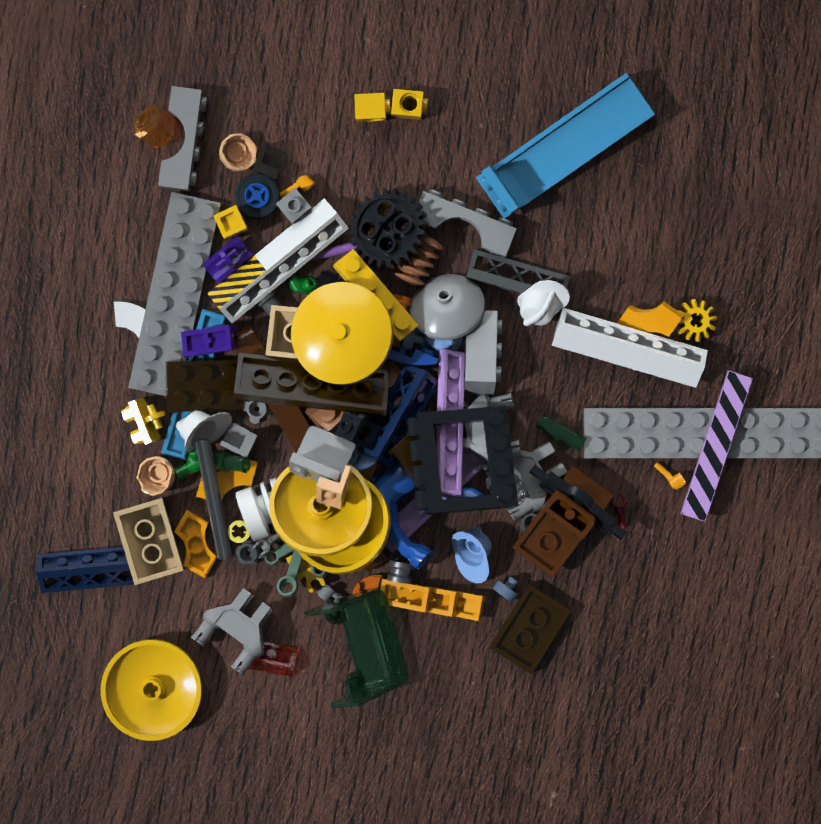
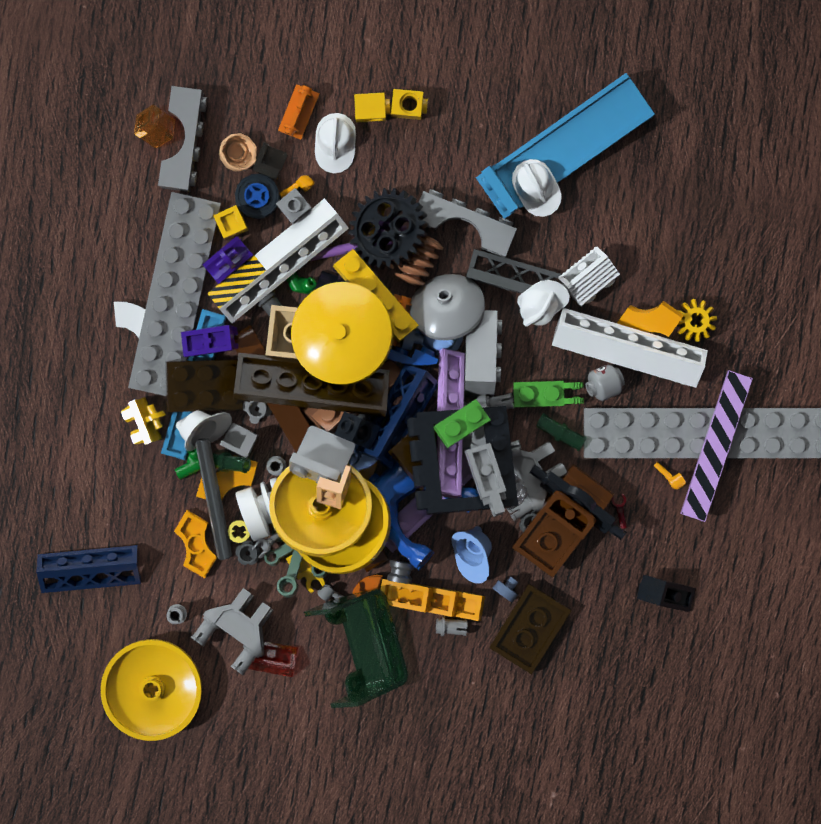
(148, 541): tan slope -> none
(156, 475): light nougat hair -> none
(181, 610): none -> light grey pin
(278, 459): none -> light grey pin
(298, 111): none -> orange hinge
(335, 143): none -> white piece
(451, 626): none -> light grey pin
(461, 423): none -> bright green plate
(487, 477): none -> light grey hinge
(536, 187): none -> white piece
(544, 393): none -> bright green hinge
(589, 276): none -> white brick
(605, 382): none -> light grey head
(666, 593): none -> black slope

